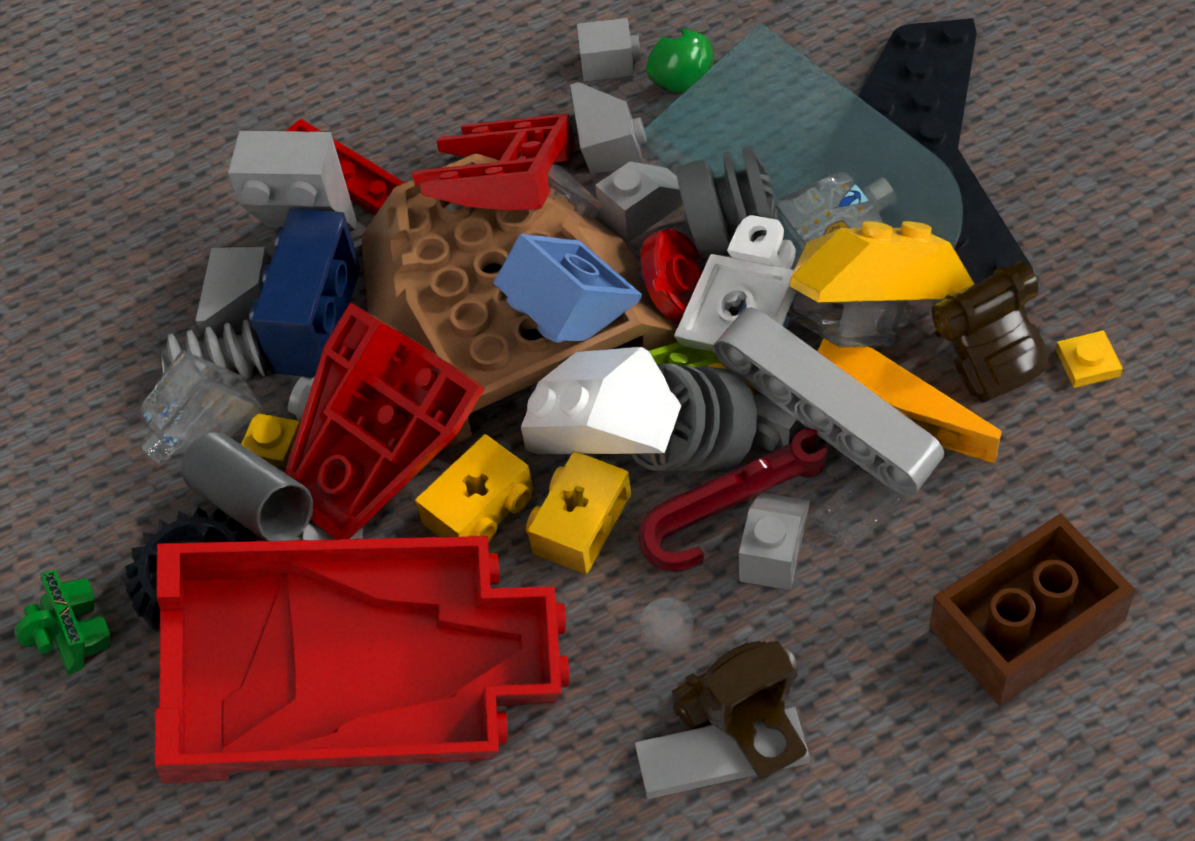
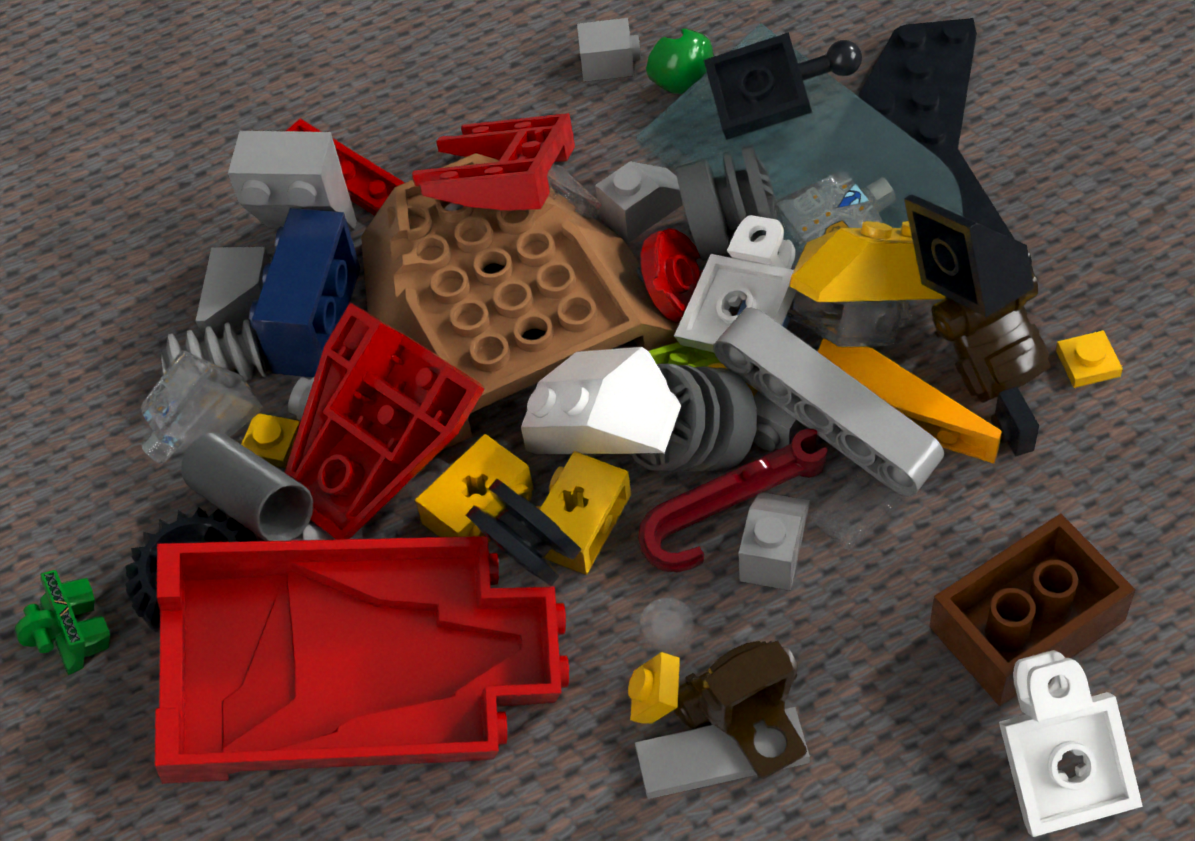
(523, 532): none -> black wheel
(563, 287): medium blue slope -> none
(606, 129): light grey slope -> none
(654, 688): none -> yellow plate
(766, 83): none -> black plate
(967, 258): none -> black slope
(1015, 422): none -> black plate
(1061, 720): none -> white plate

